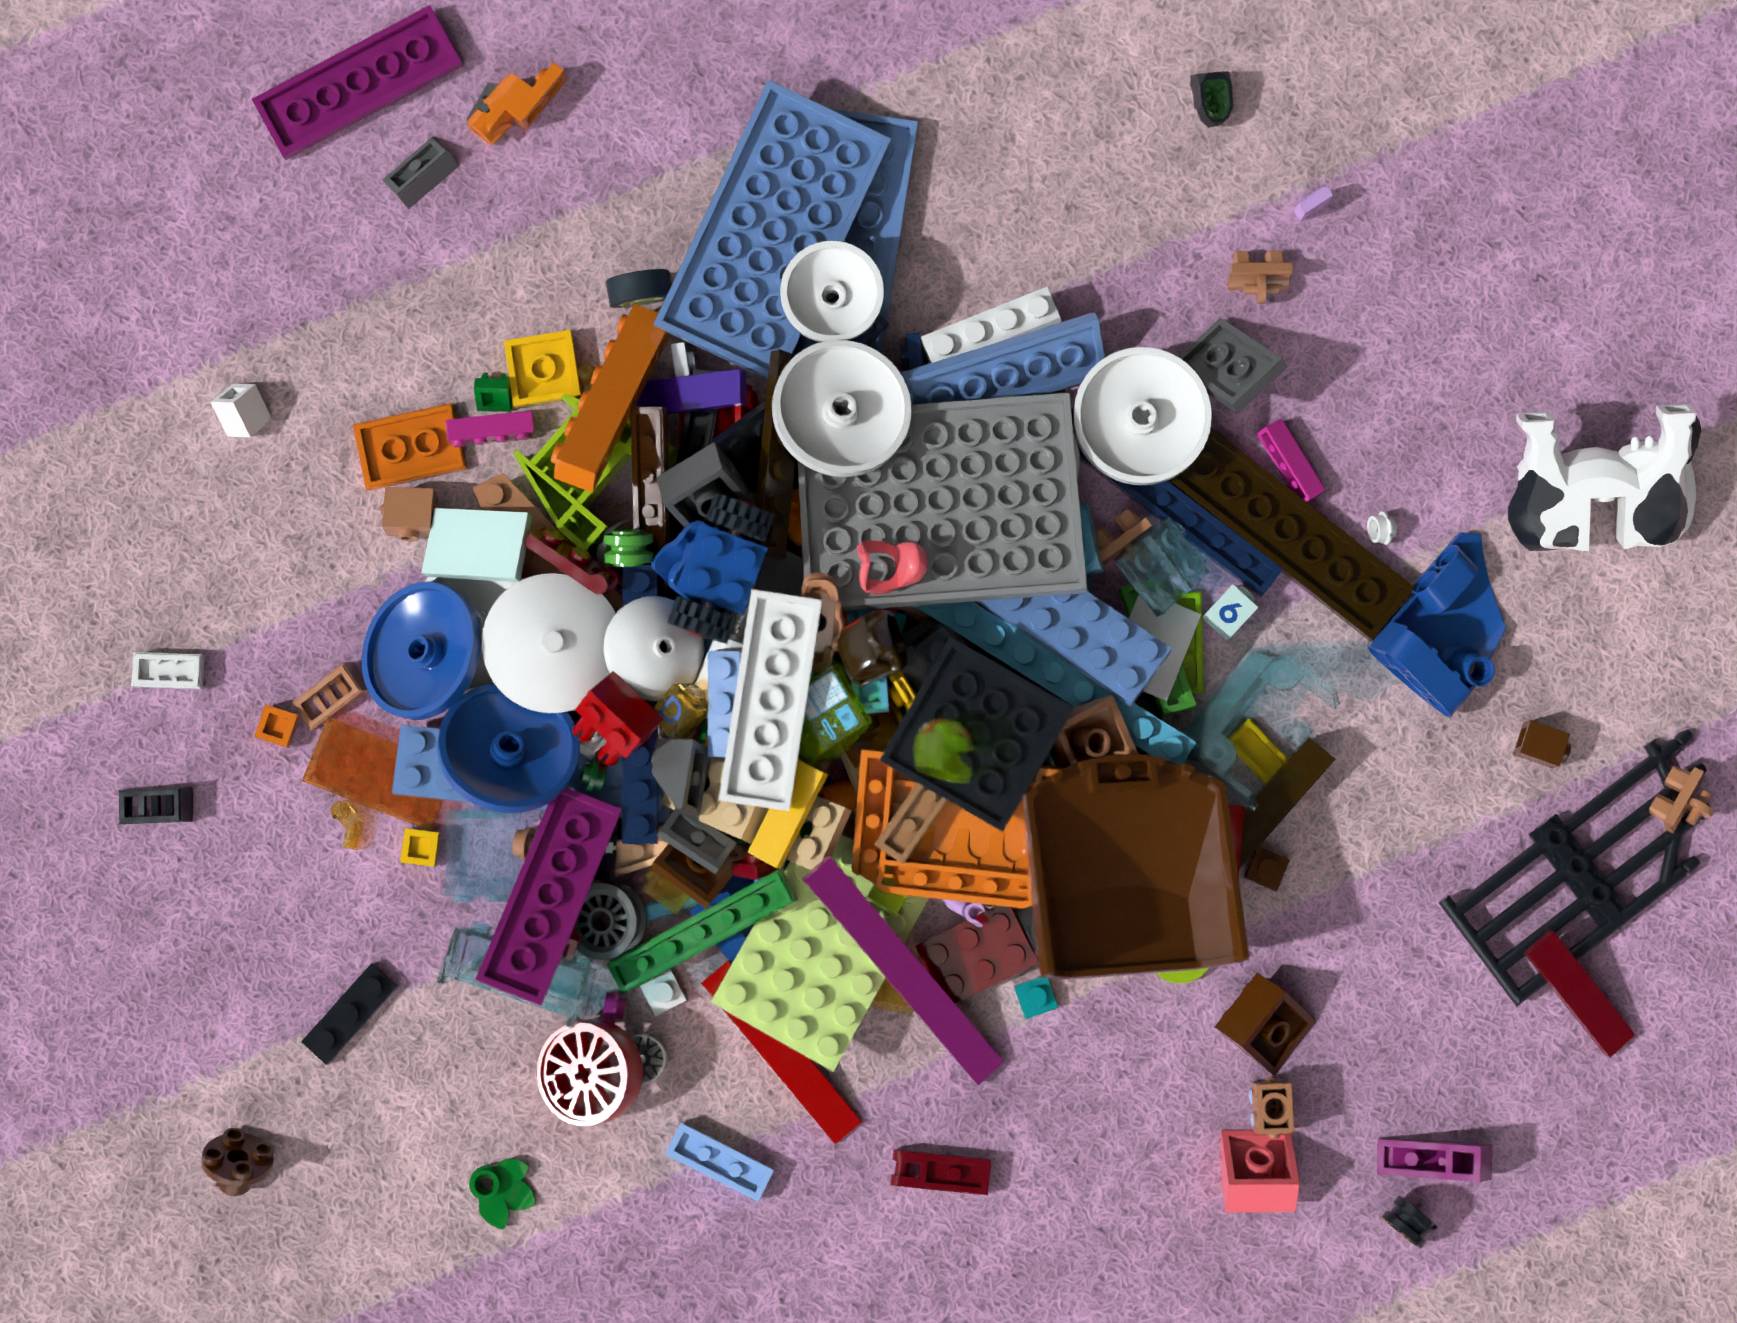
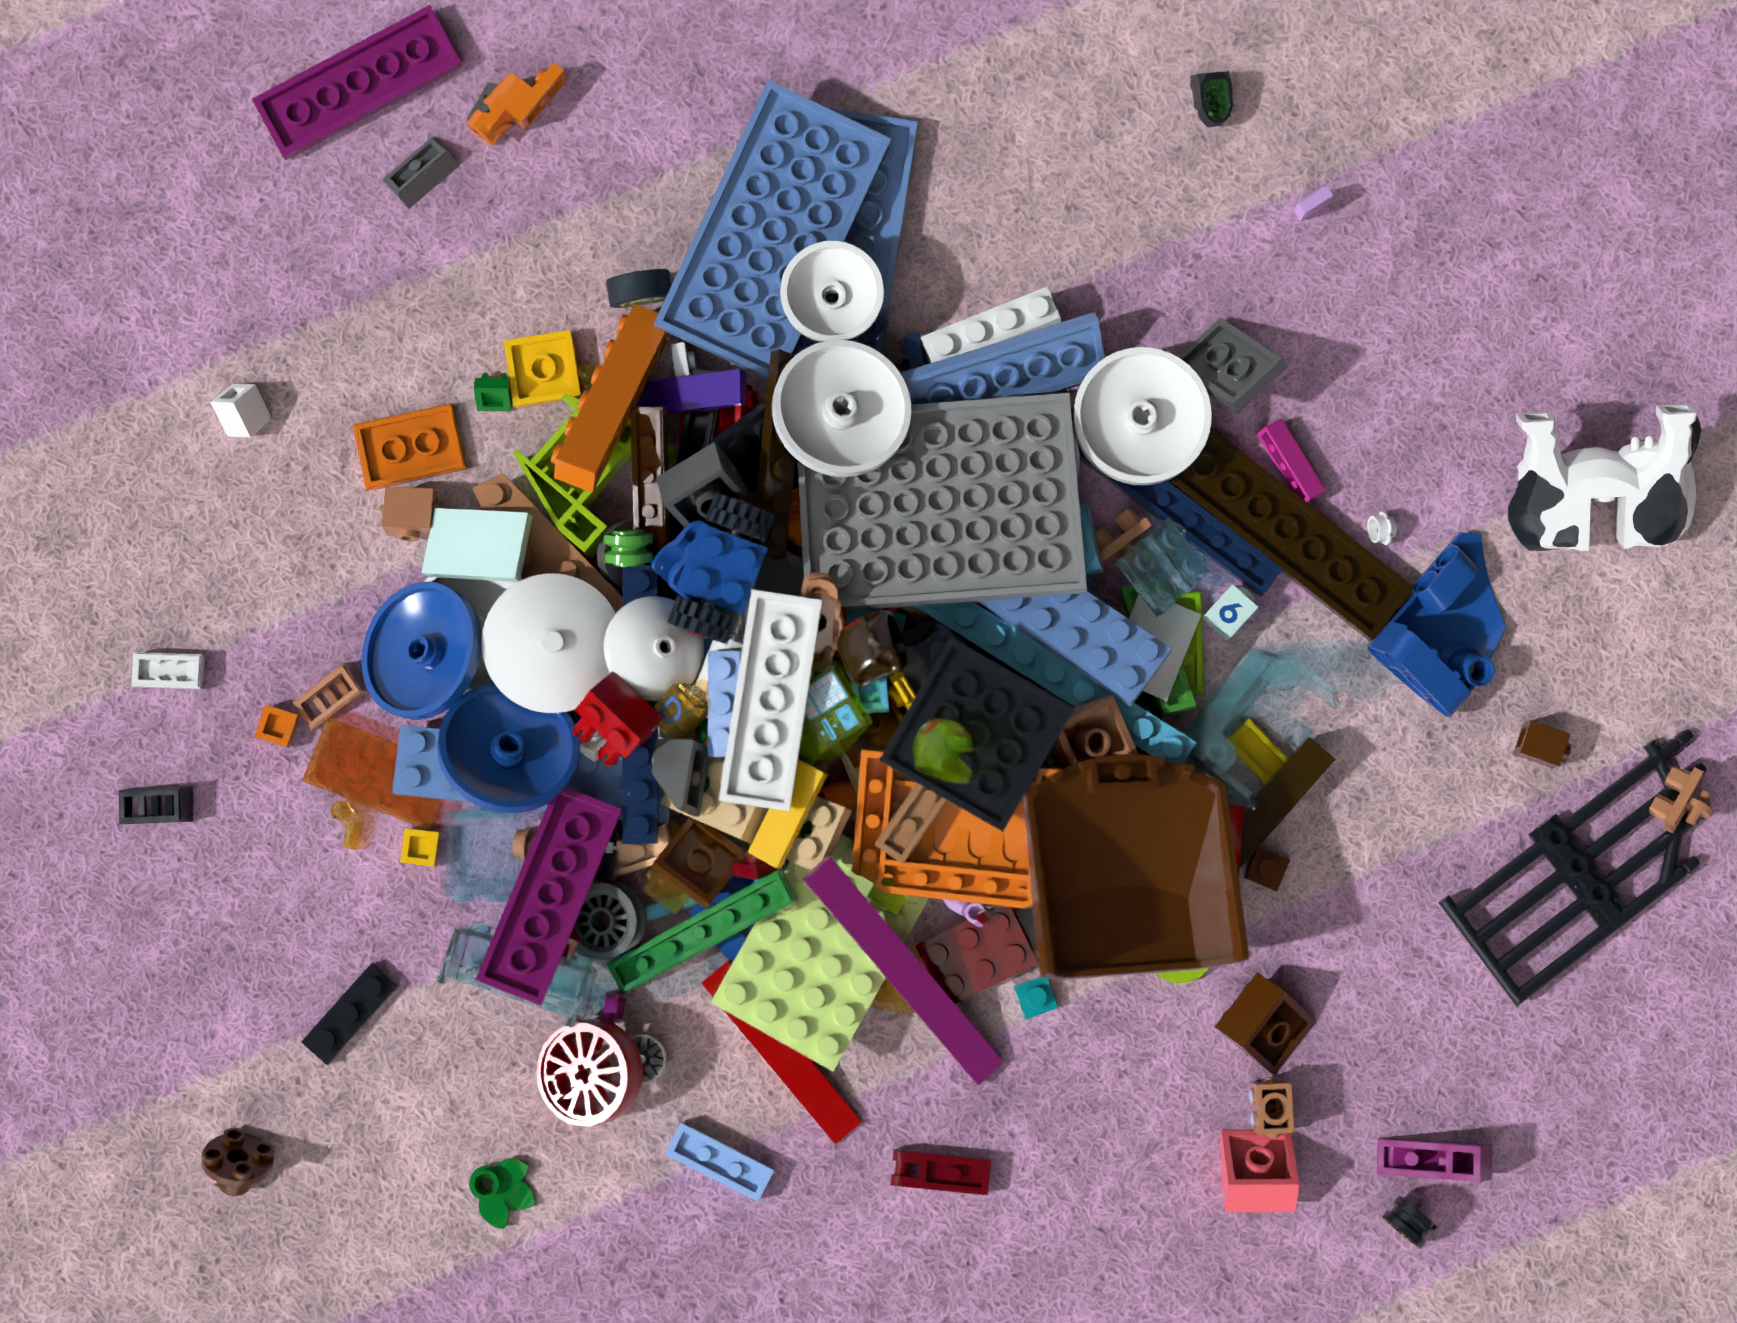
(489, 427): dark pink piece -> none
(573, 560): dark red plate -> none
(593, 774): dark green plate -> none
(663, 992): white plate -> none
(697, 840): dark grey plate -> none
(910, 563): coral piece -> none
(1259, 277): nougat hips -> none
(1579, 993): dark red tile -> none

